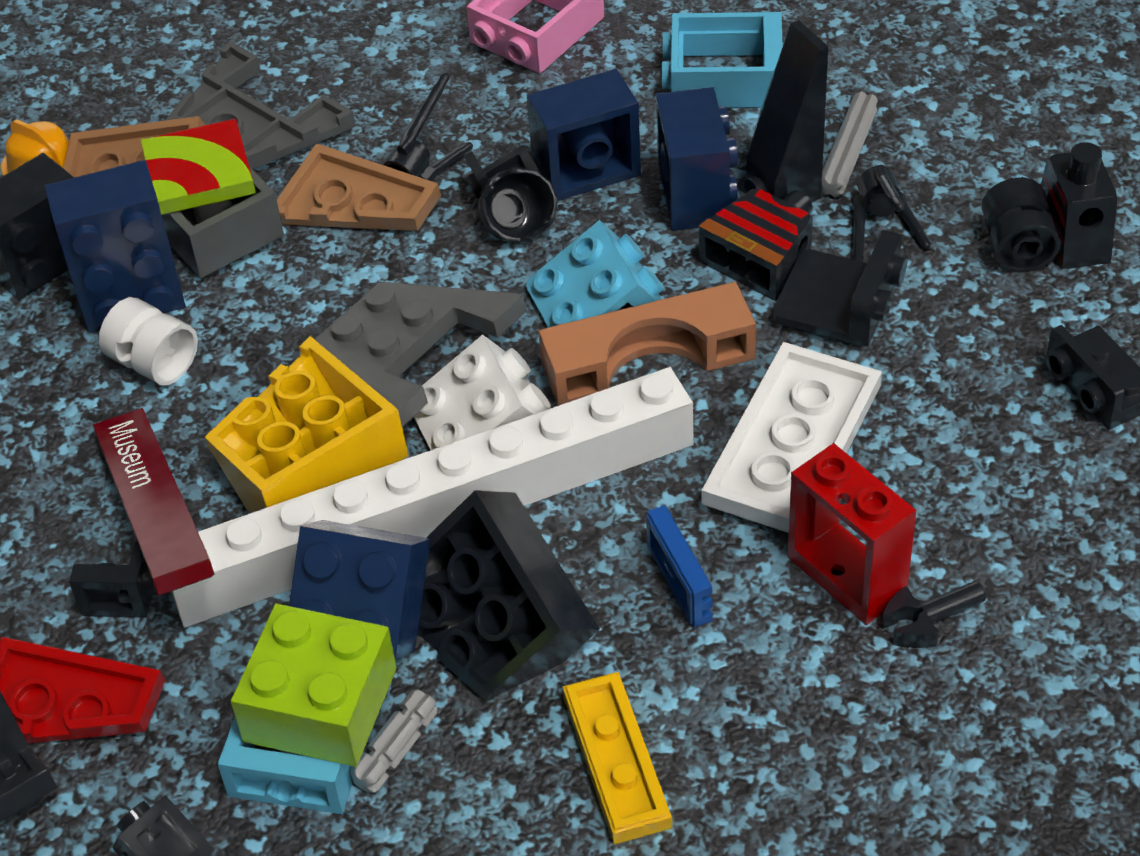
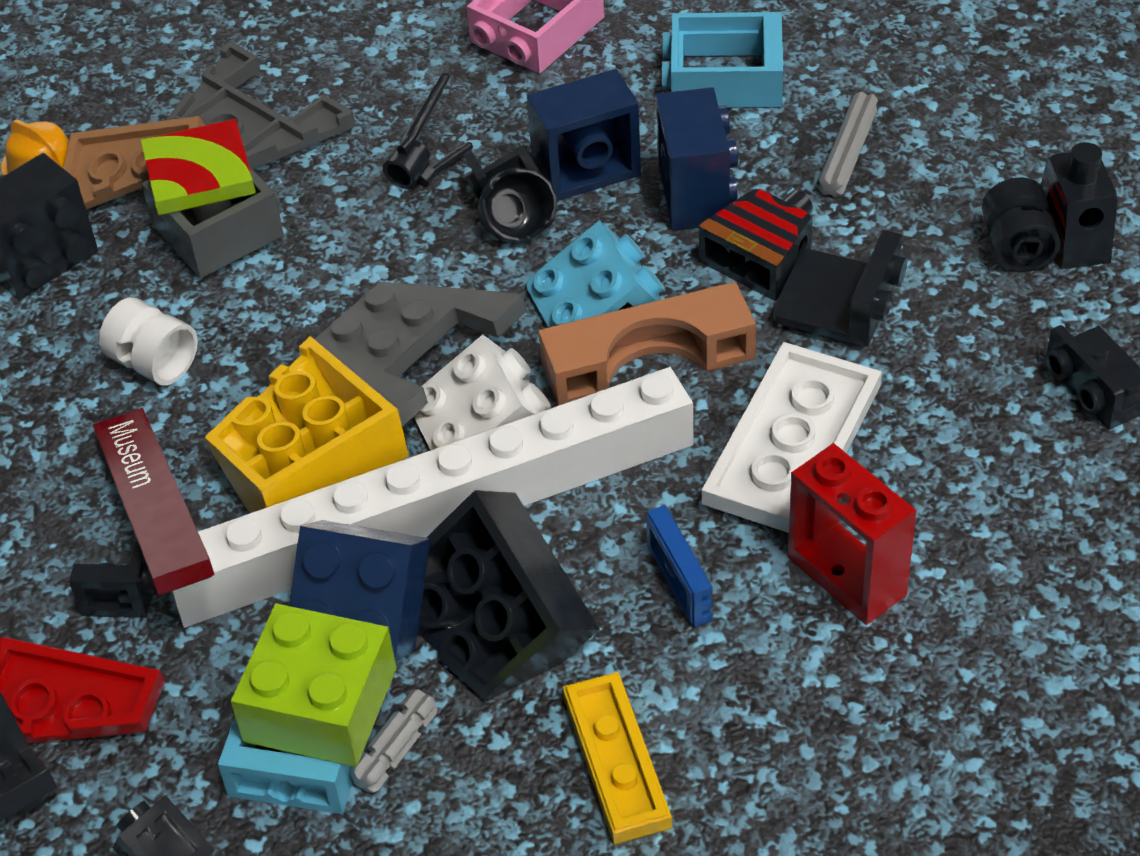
(114, 241): dark blue brick -> none
(354, 193): medium nougat wing -> none
(791, 121): black wedge -> none
(882, 198): black plant -> none
(926, 613): black bar -> none

